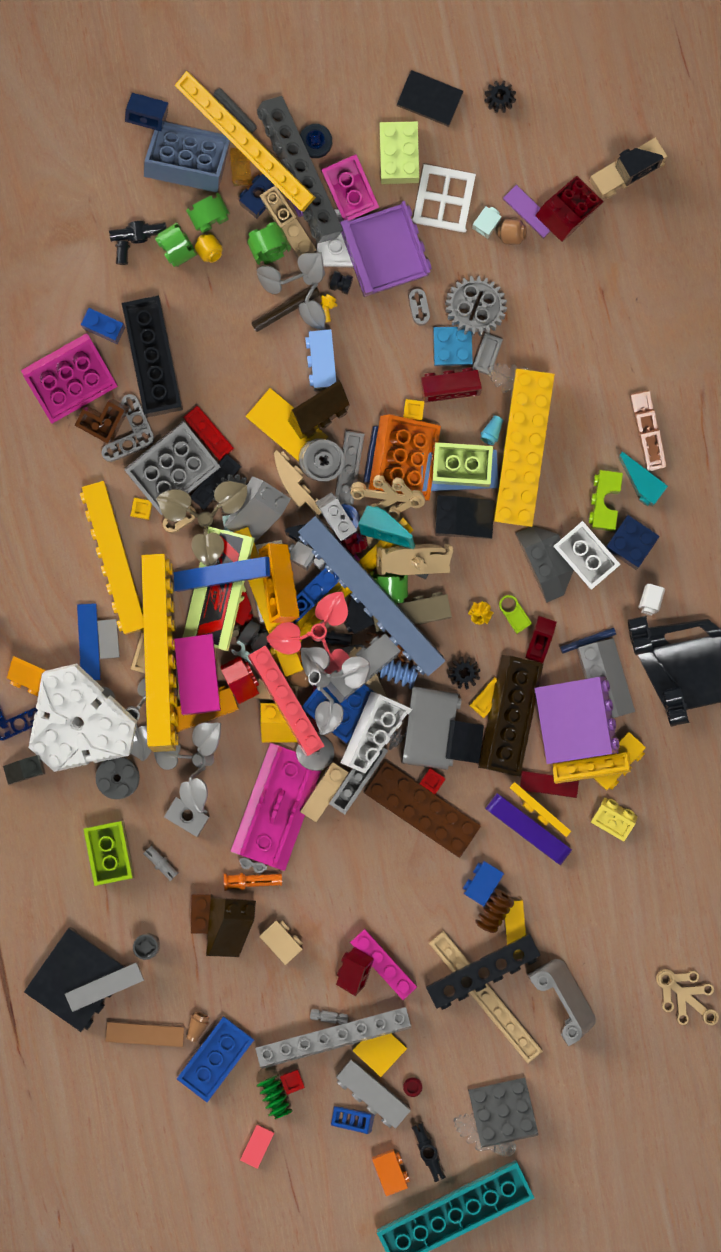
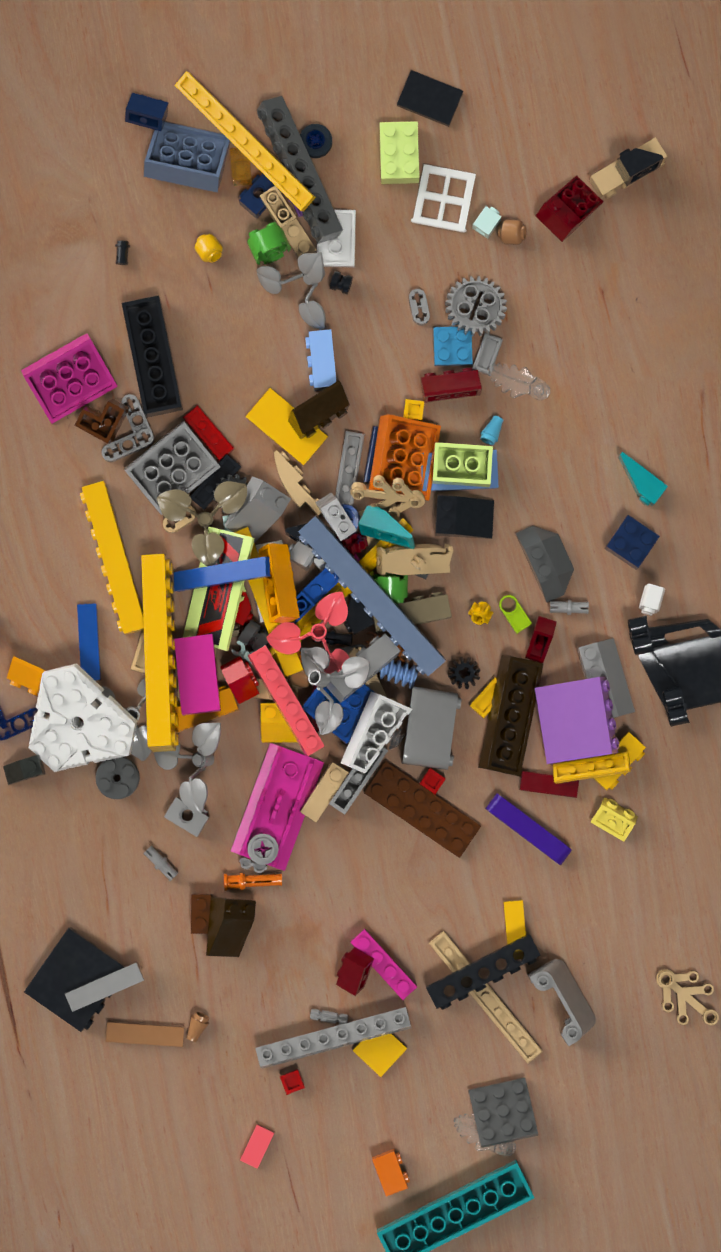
(103, 326): blue brick -> none
(108, 639): light grey tile -> none
(108, 853): lime brick -> none
(137, 232): black pin -> none
(141, 509): yellow tile -> none
(146, 946): dark grey wheel -> none
(176, 244): bright green brick -> none
(208, 212): bright green brick -> none
(215, 1059): blue plate -> none
(226, 101): dark grey axle -> none
(256, 855): none -> light grey gear
(274, 1097): green piece -> none
(281, 941): tan brick -> none
(283, 310): dark brown axle -> none
(317, 760): light grey dish -> none
(327, 303): yellow plate -> none
(332, 459): light grey wheel -> none
(349, 188): dark pink slope -> none
(369, 1119): blue slope -> none
(373, 1093): light grey brick -> none
(385, 249): medium lavender panel -> none
(412, 1087): dark red plate -> none
(425, 1142): black pin -> none
(464, 741): black tile -> none
(483, 883): blue brick -> none
(496, 913): reddish brown piece -> none
(505, 92): black gear -> none
(524, 447): yellow brick -> none
(526, 209): medium lavender tile -> none
(545, 816): yellow wing -> none
(569, 607): none -> light grey pin
(587, 555): white slope -> none
(587, 640): dark blue bar -> none
(602, 517): lime arch -> none
(648, 430): nougat slope -> none

